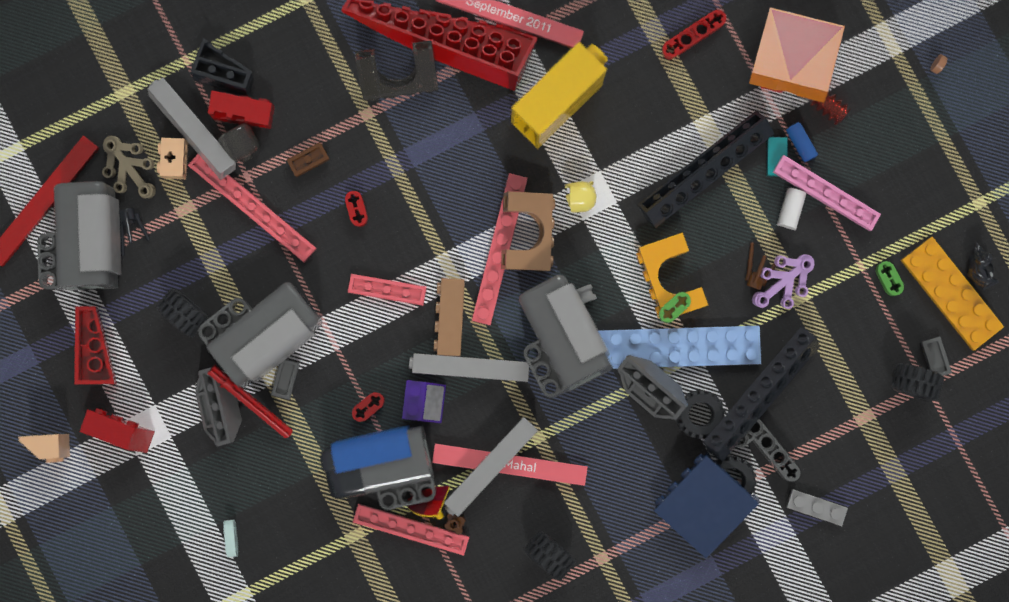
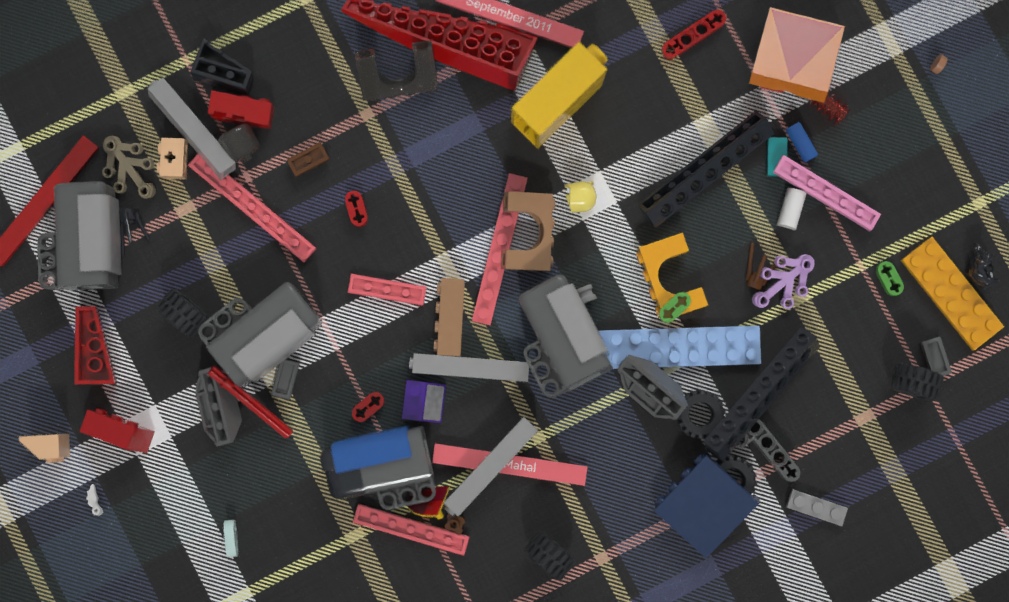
(93, 501): none -> white piece

